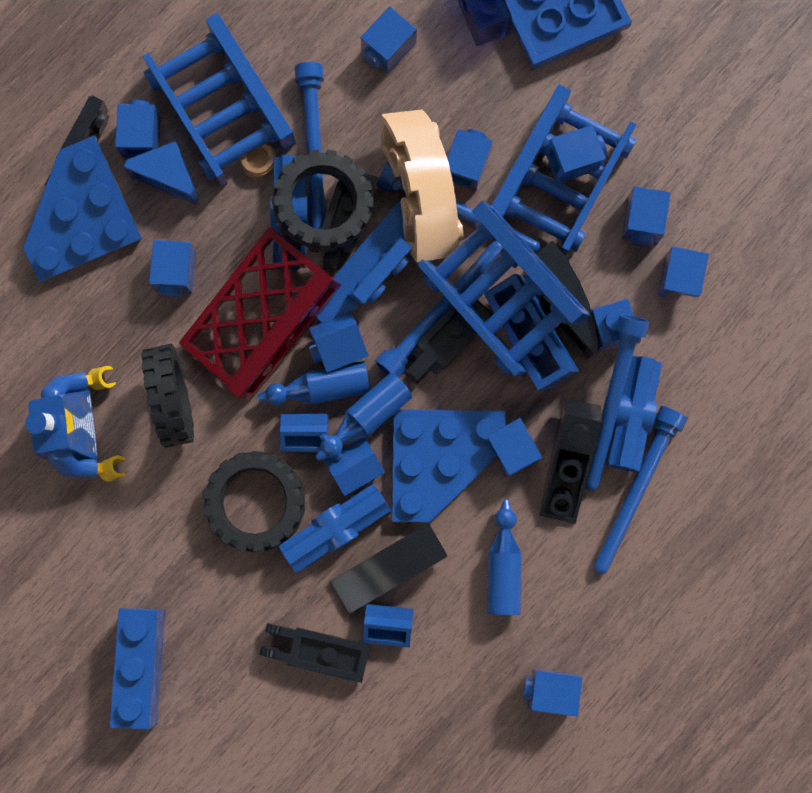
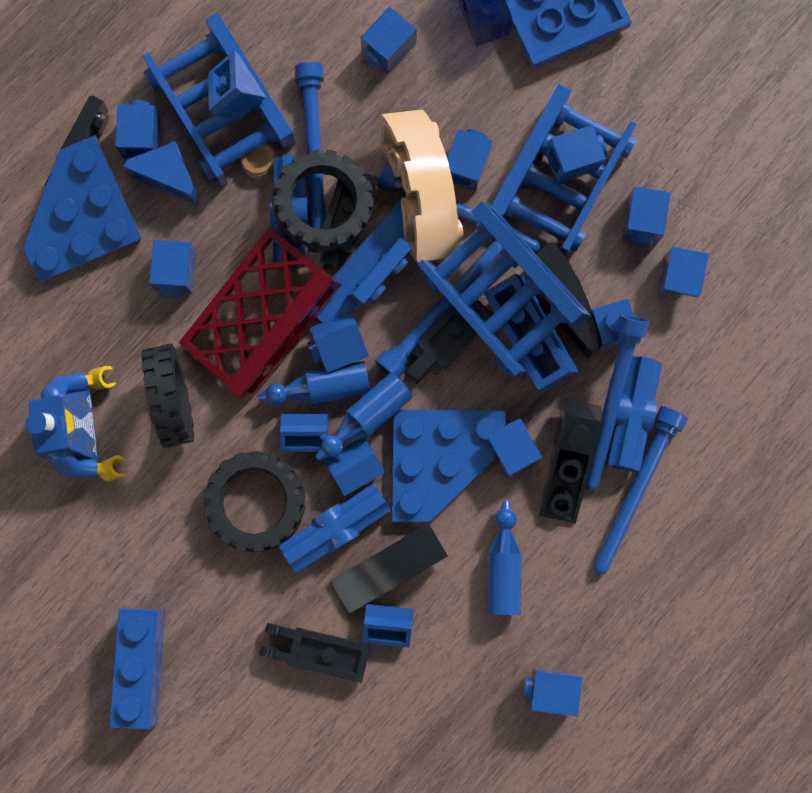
(232, 88): none -> blue slope

